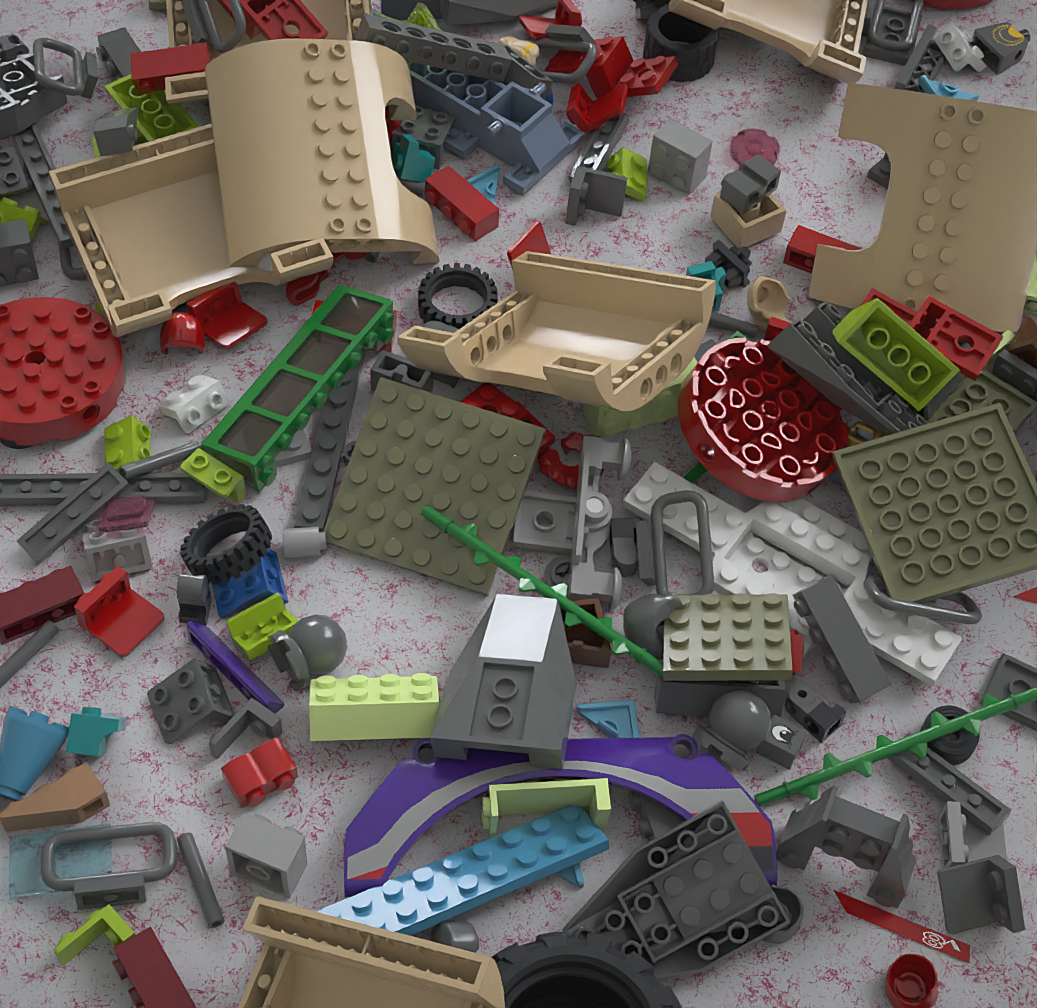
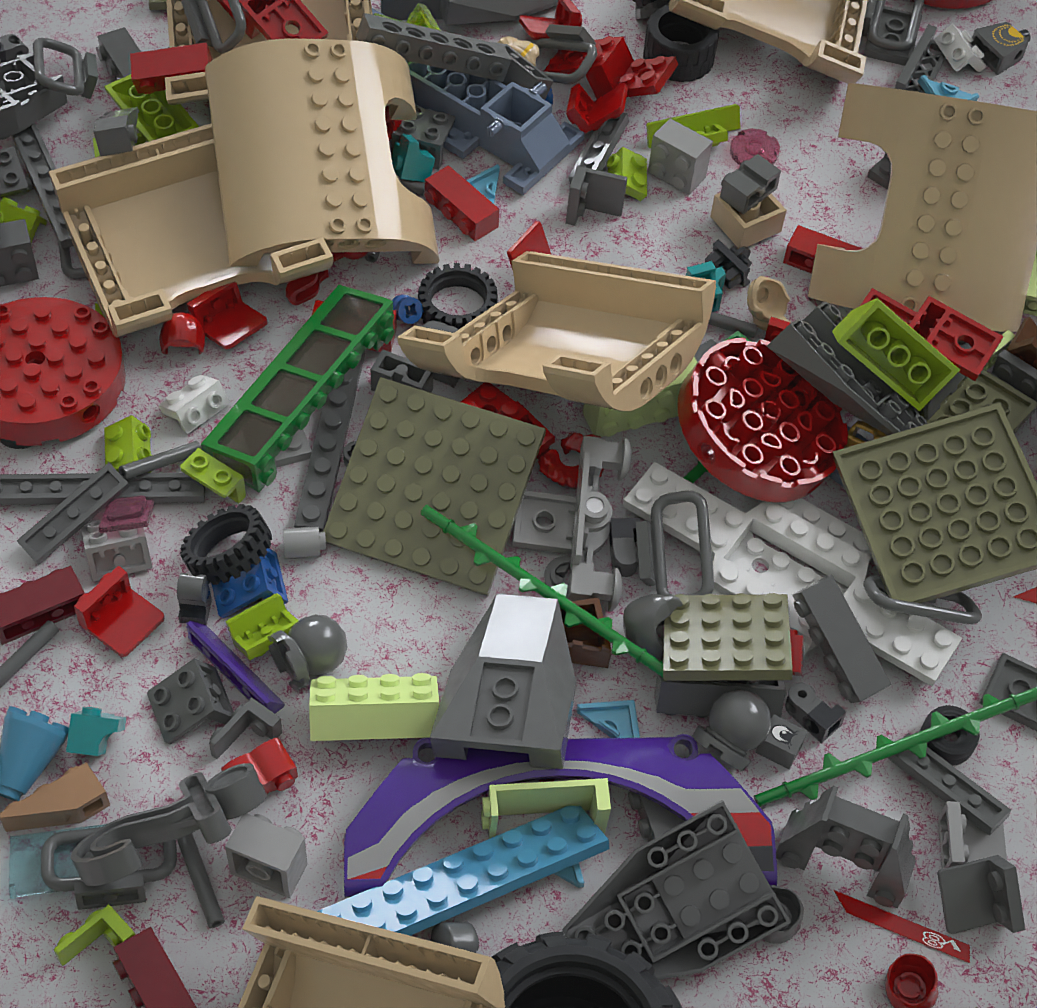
(206, 806): none -> dark grey piece
(401, 304): none -> blue wheel
(709, 123): none -> lime bracket

